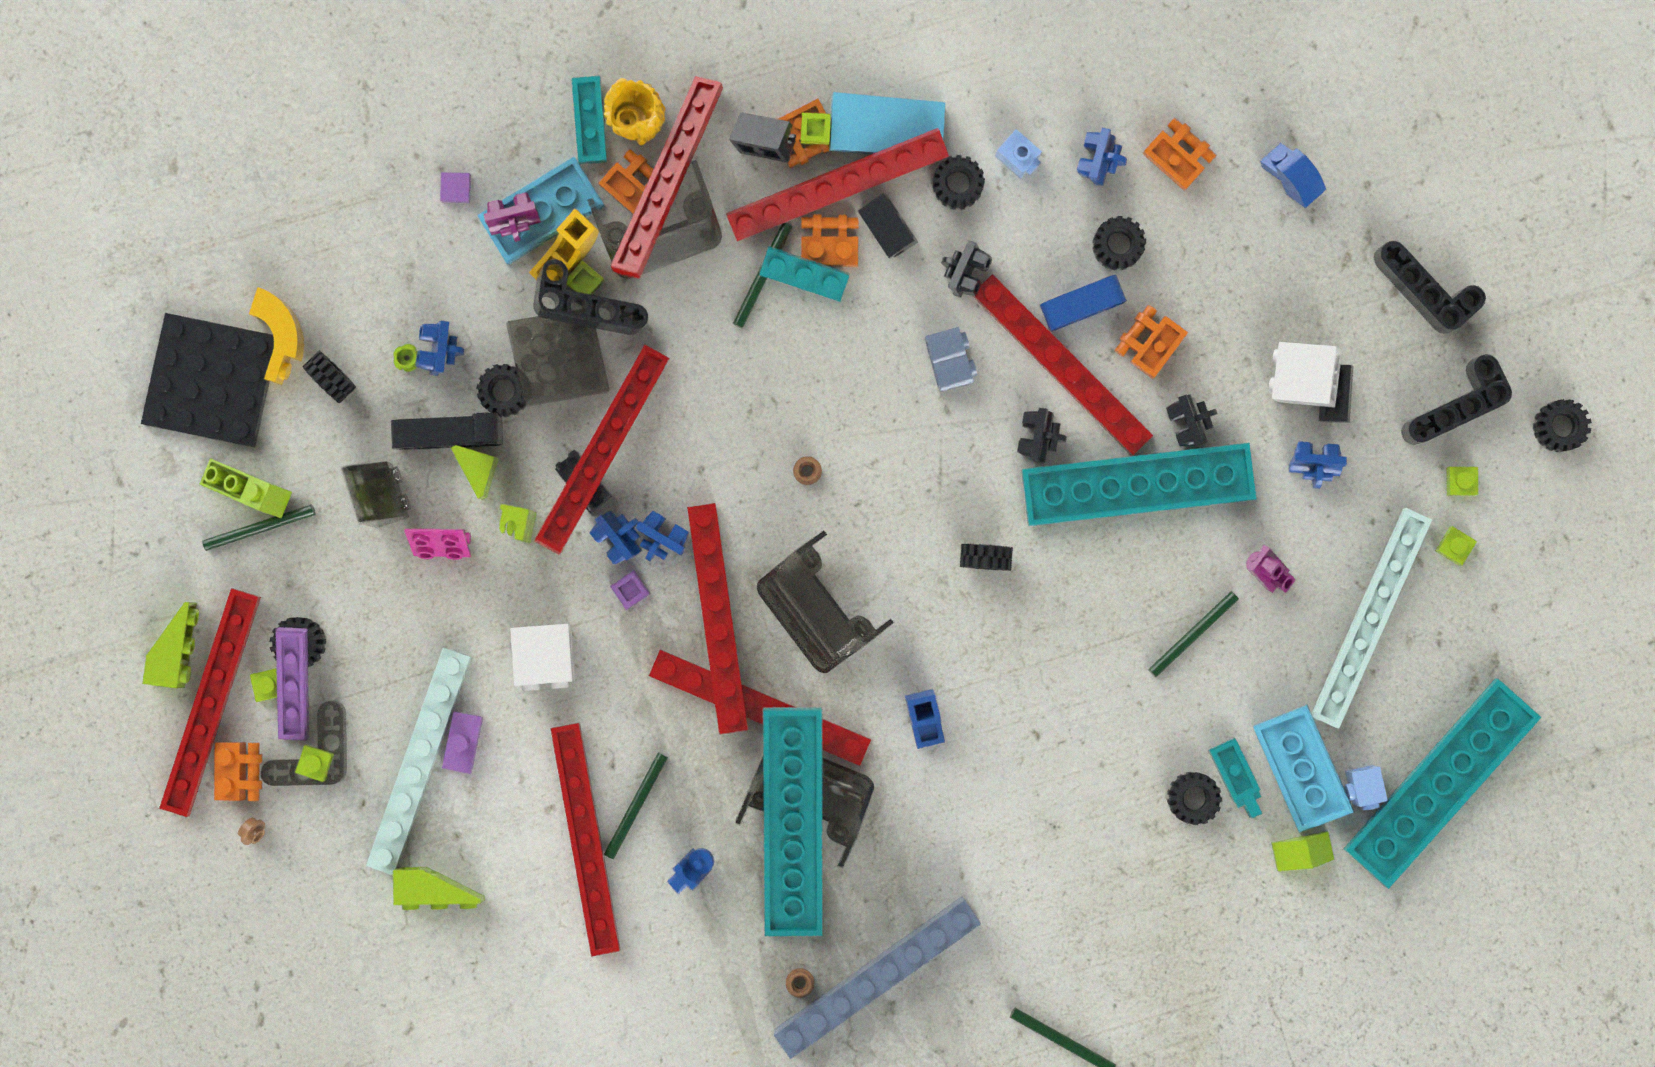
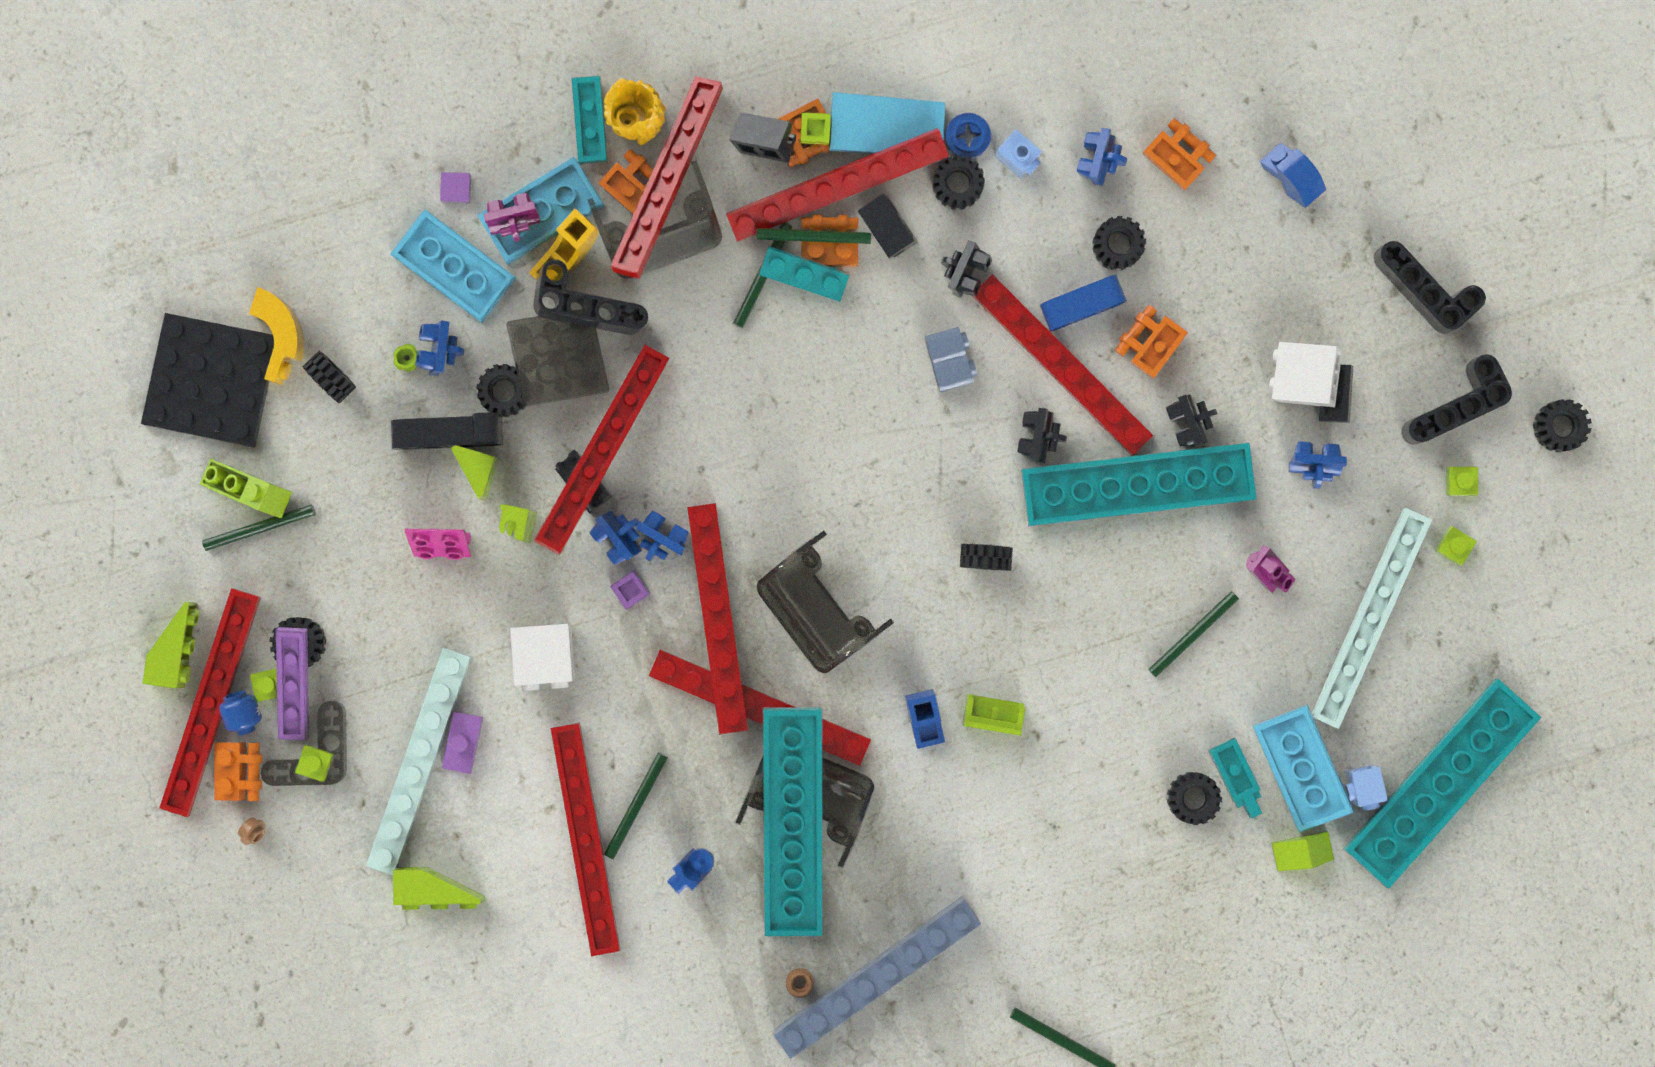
(240, 712): none -> blue head
(376, 493): clear smoke slope -> none
(453, 266): none -> medium azure tile
(584, 279): lime plate -> none
(807, 461): medium nougat plate -> none
(813, 236): none -> dark green bar
(977, 126): none -> blue gear
(994, 714): none -> lime hinge

